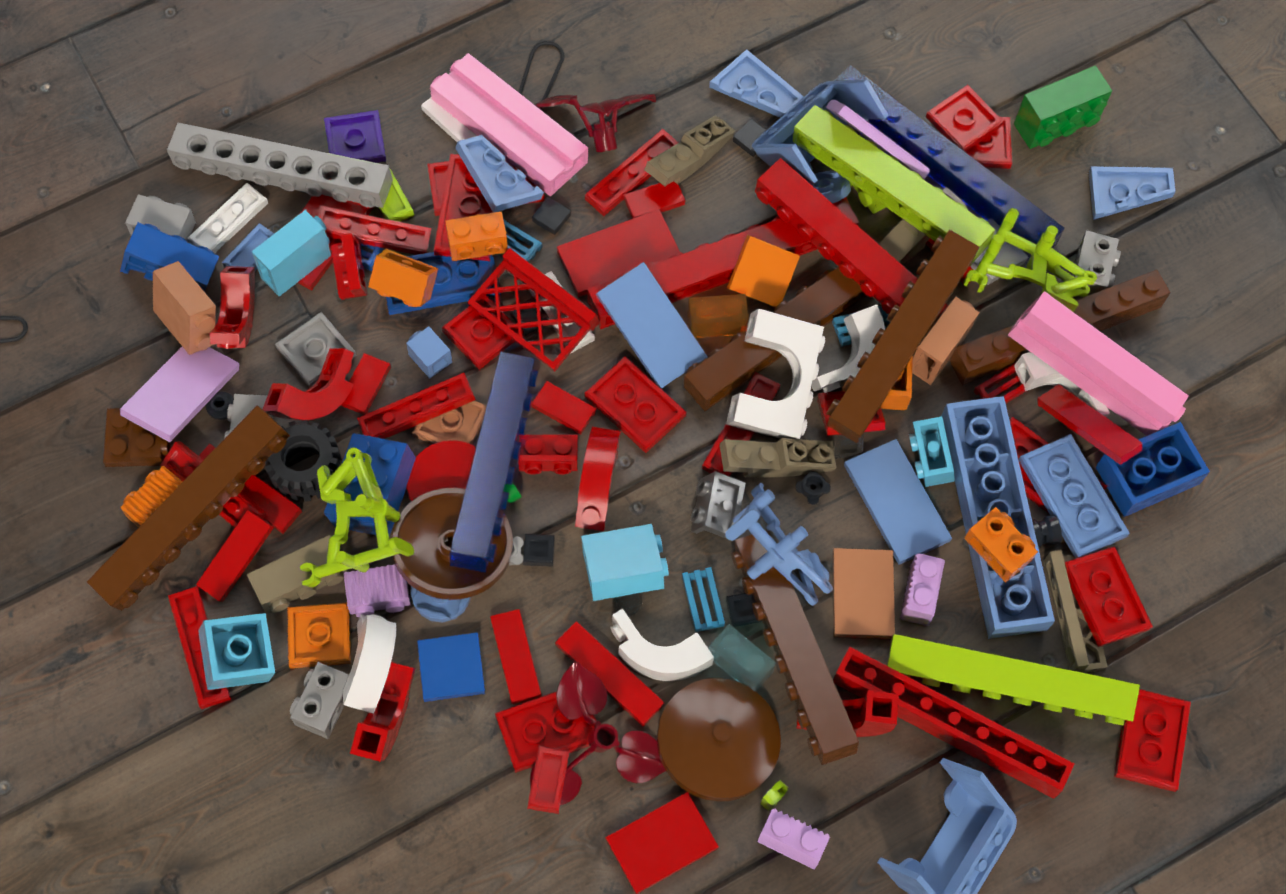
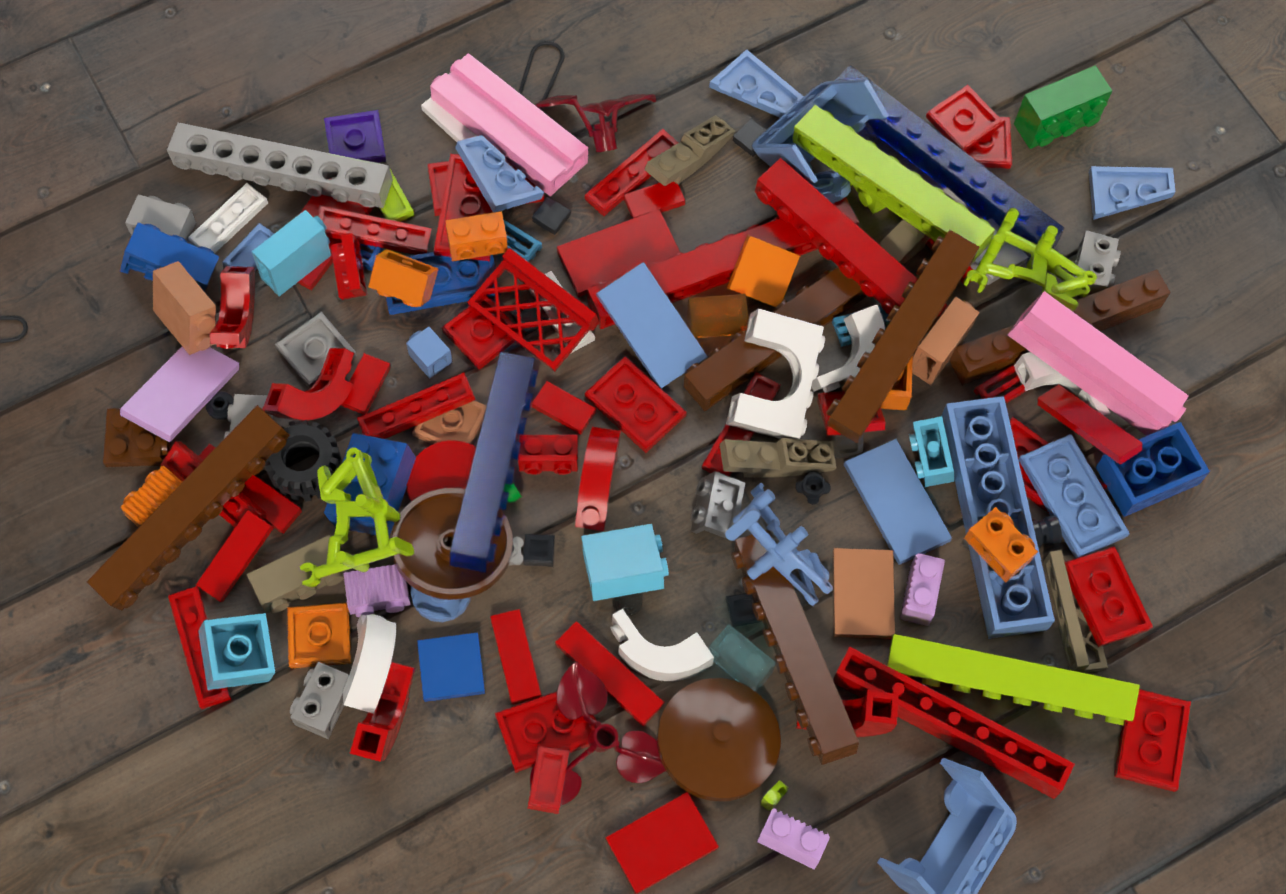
(697, 575): dark azure tile -> none
(877, 137): lavender tile -> none

